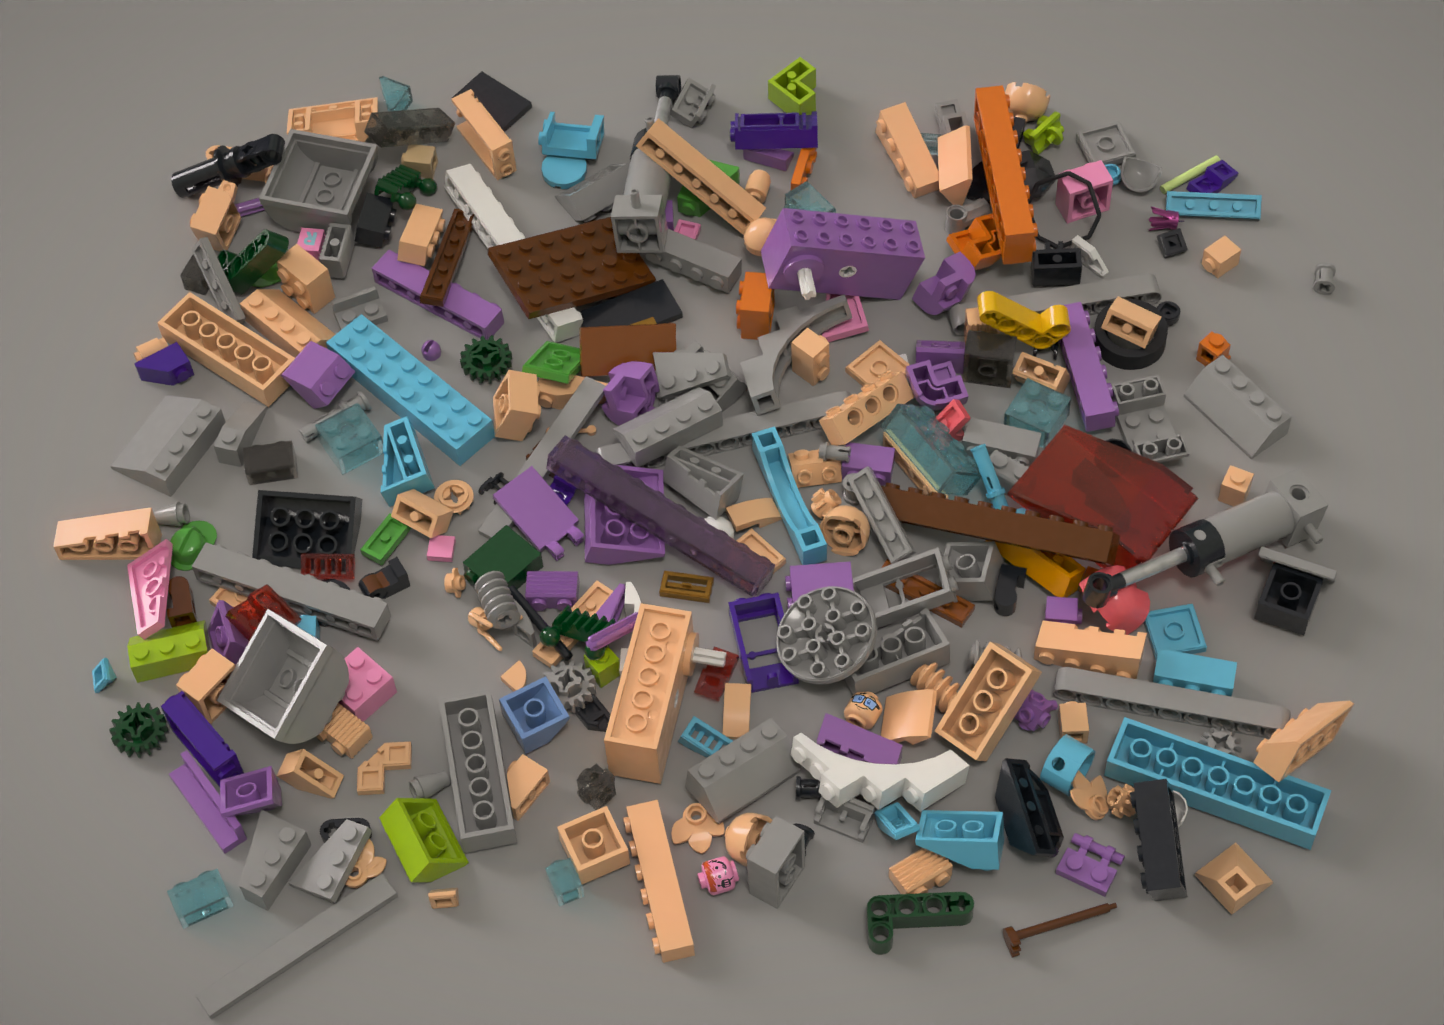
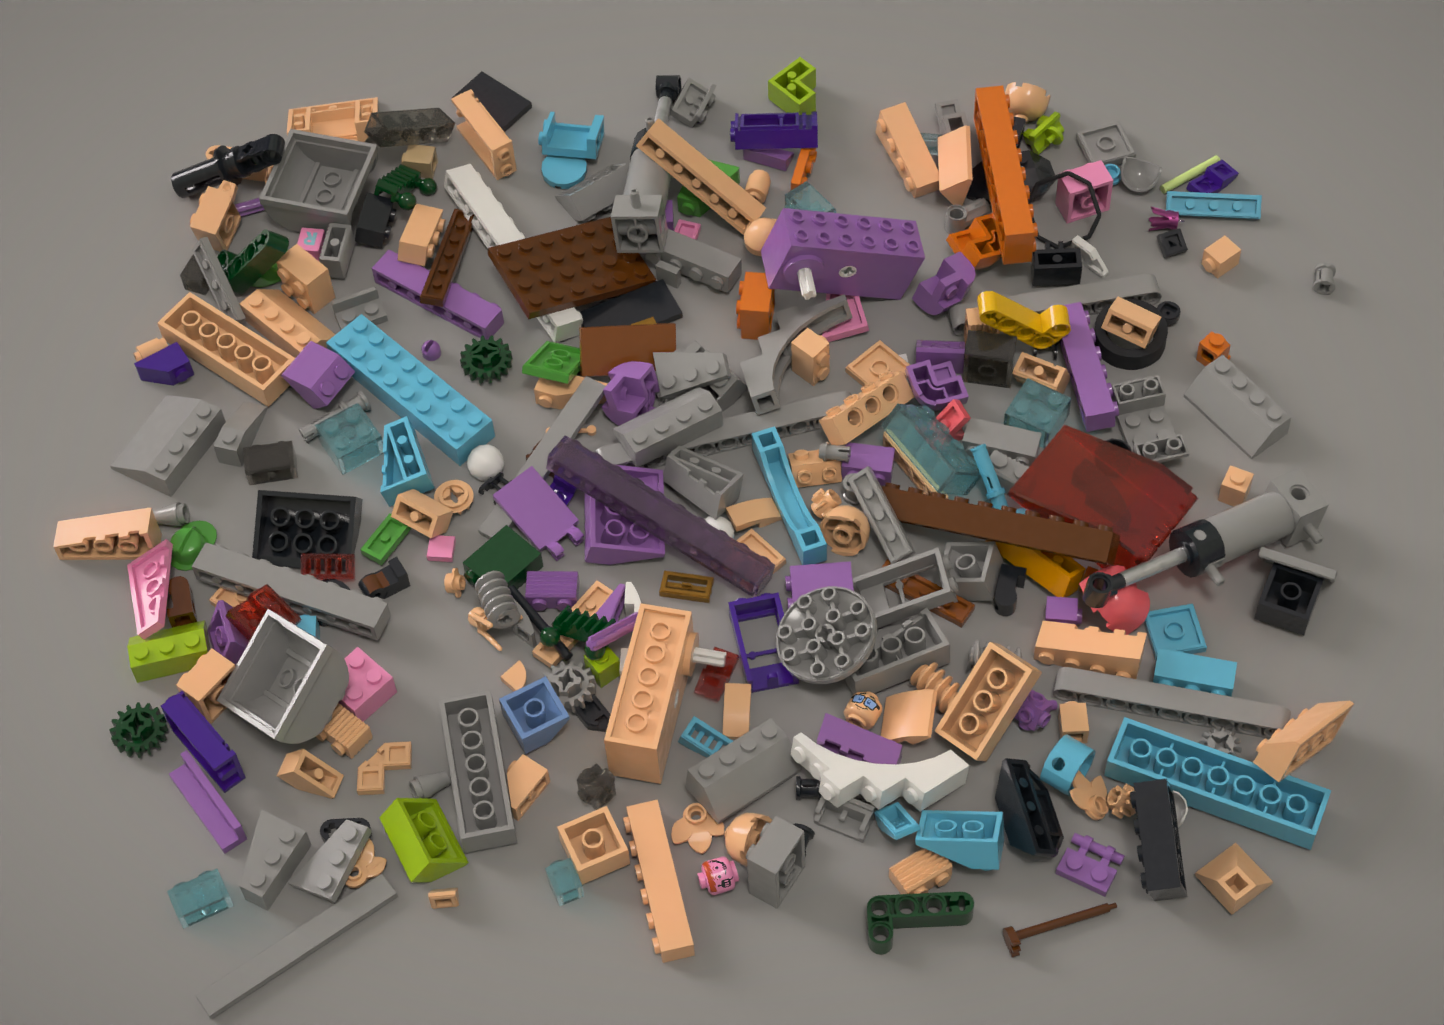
(102, 675): medium azure slope -> none
(250, 793): medium lavender slope -> none
(396, 94): clear light blue slope -> none
(485, 462): none -> white hair
(516, 405): light nougat brick -> none
(669, 273): none -> light grey tile

